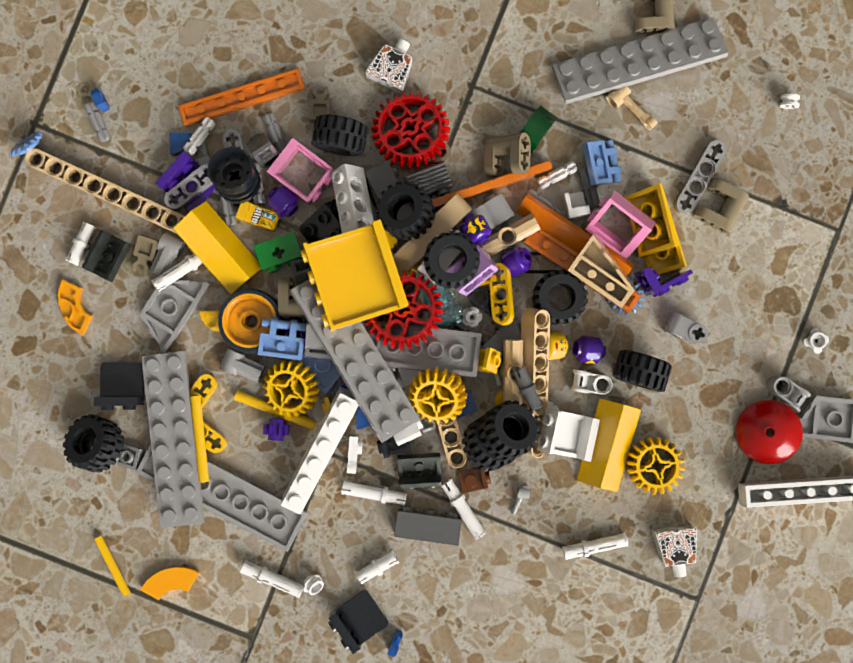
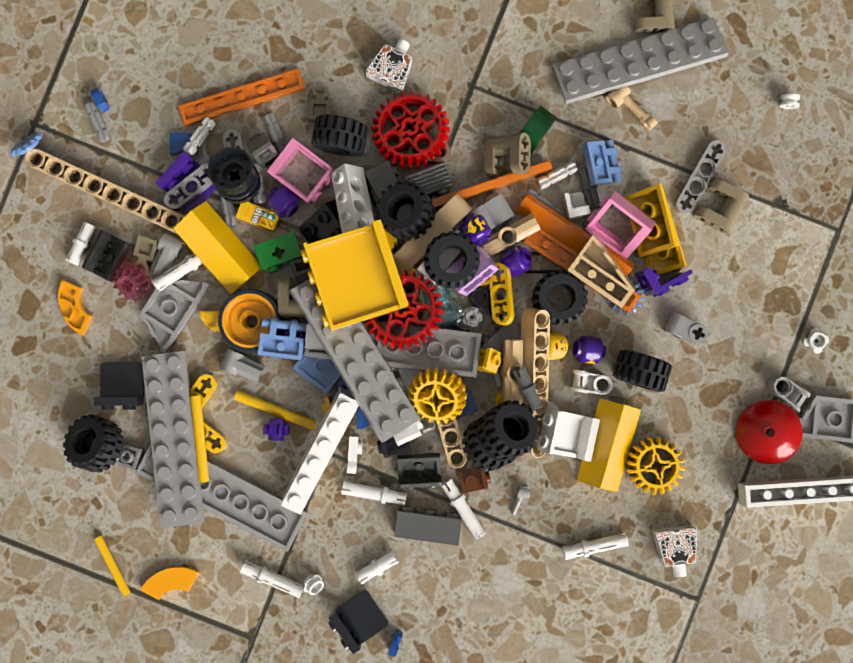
(131, 282): none -> clear pink gear
(301, 383): yellow gear -> none

